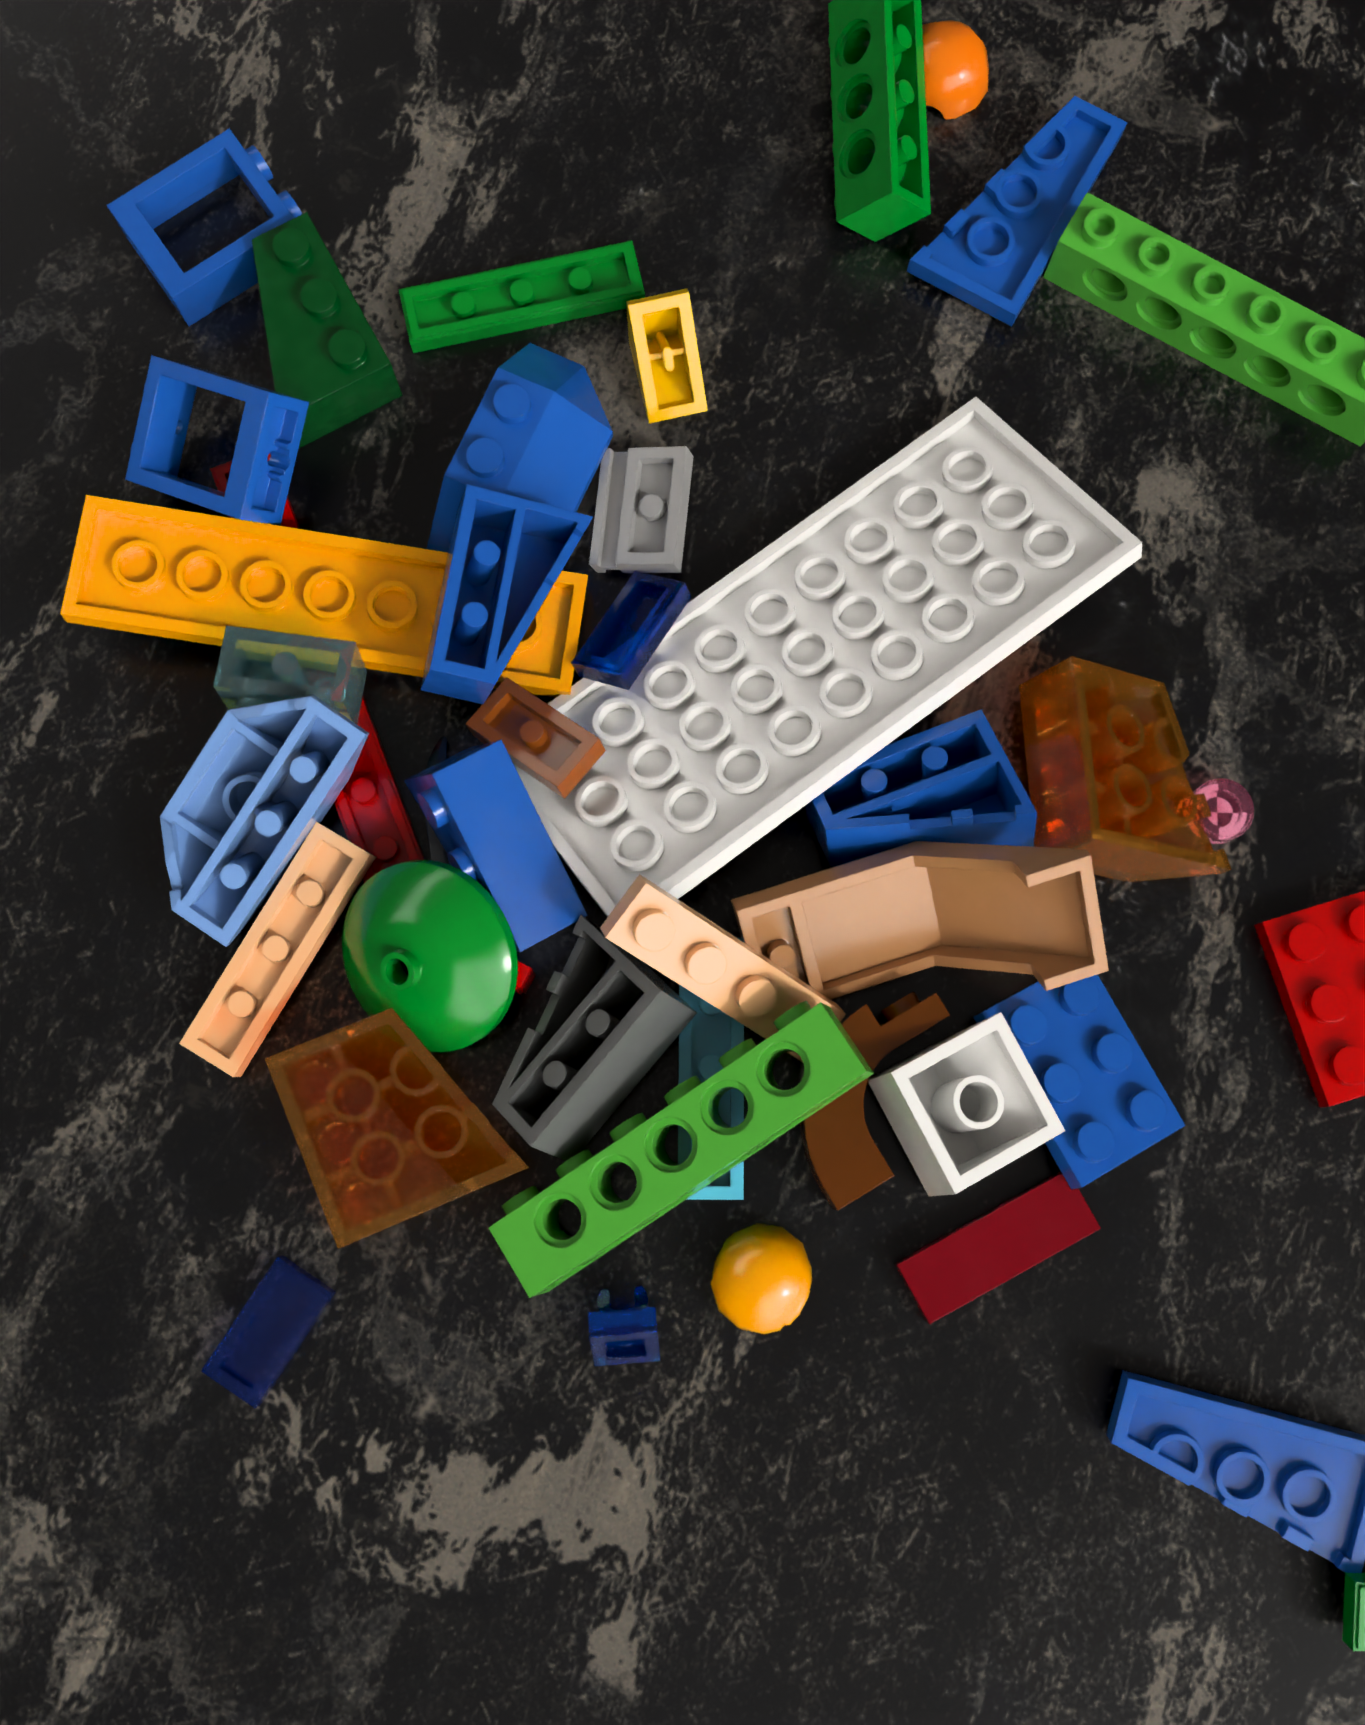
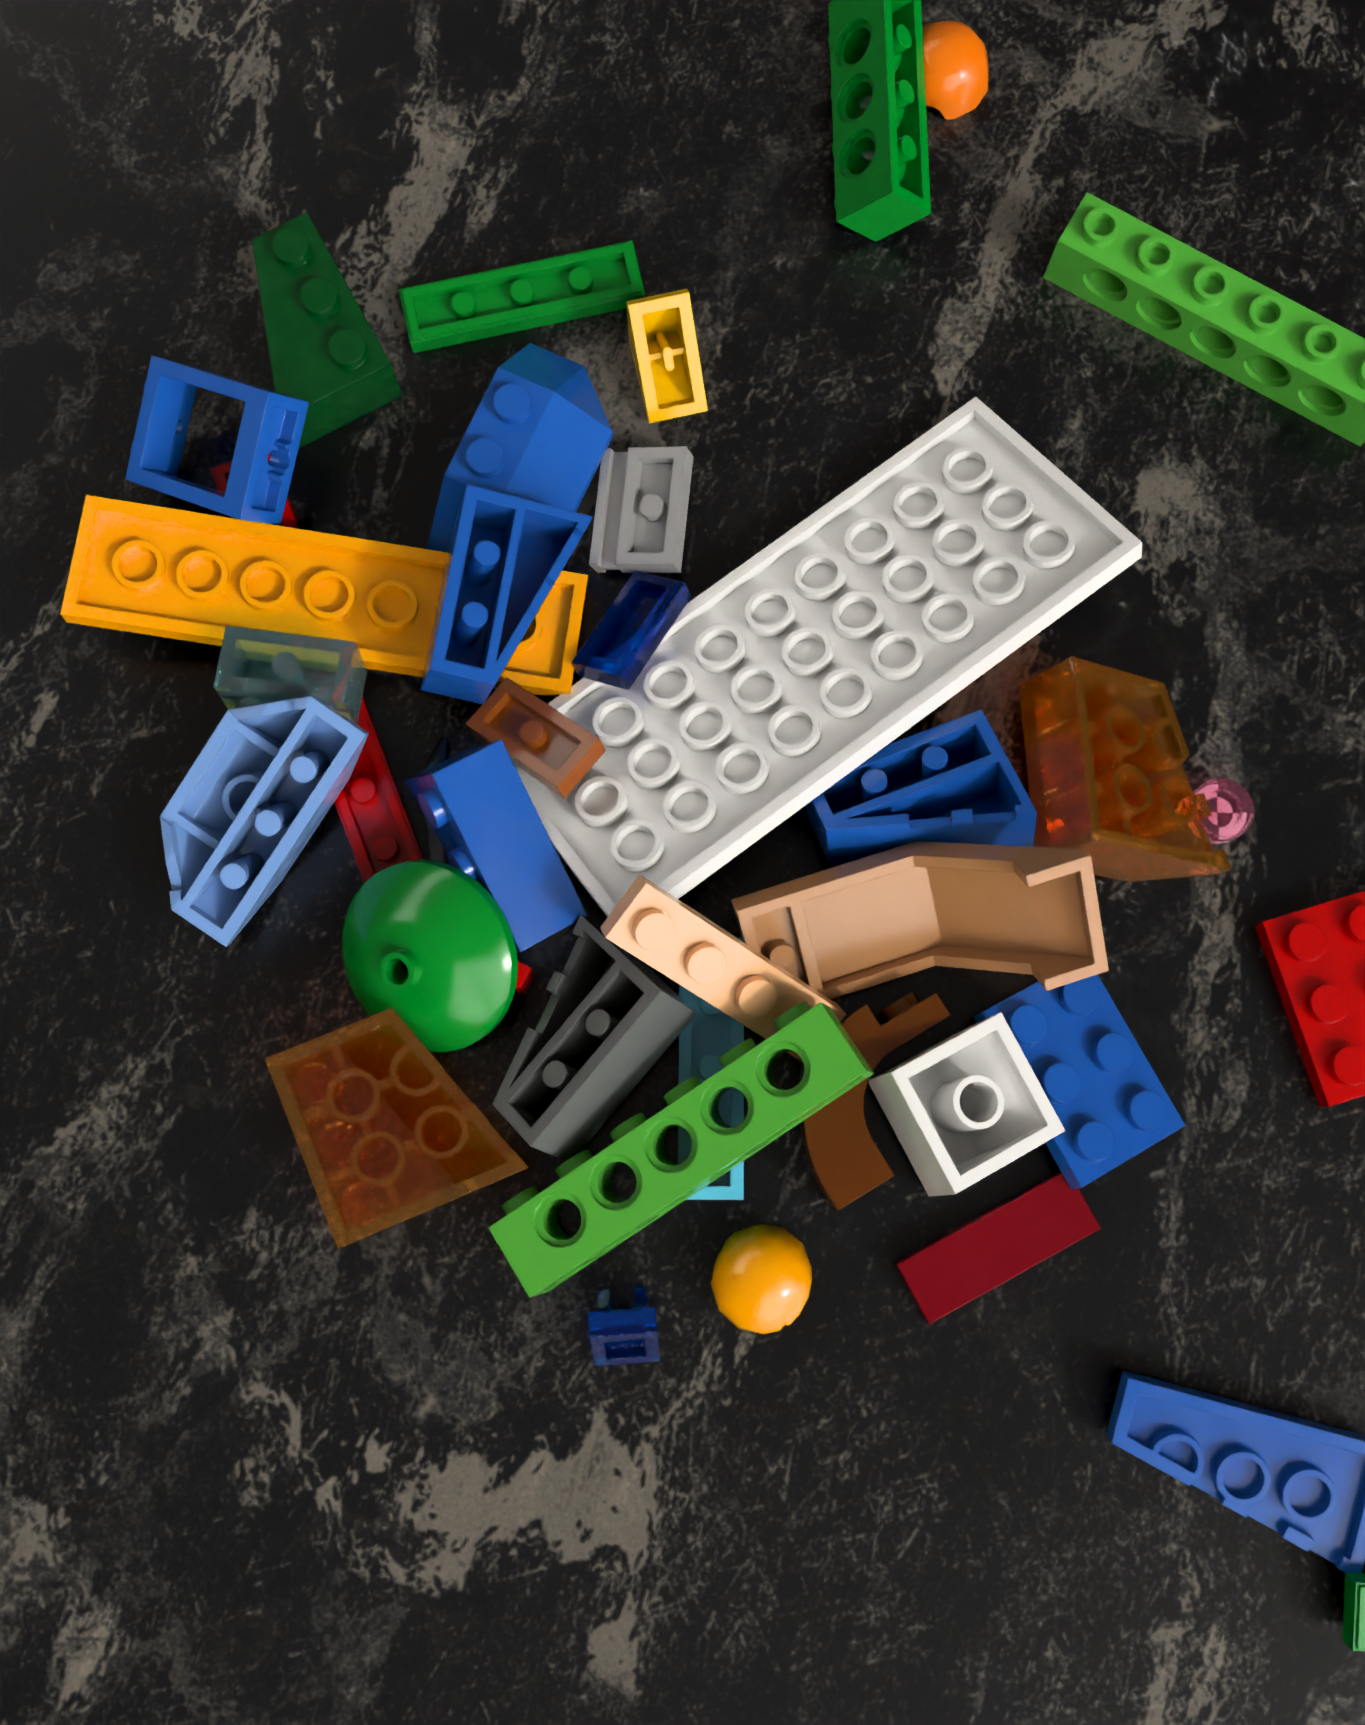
(177, 188): blue window -> none
(268, 1331): clear blue tile -> none
(277, 950): light nougat plate -> none
(1009, 232): blue wing -> none

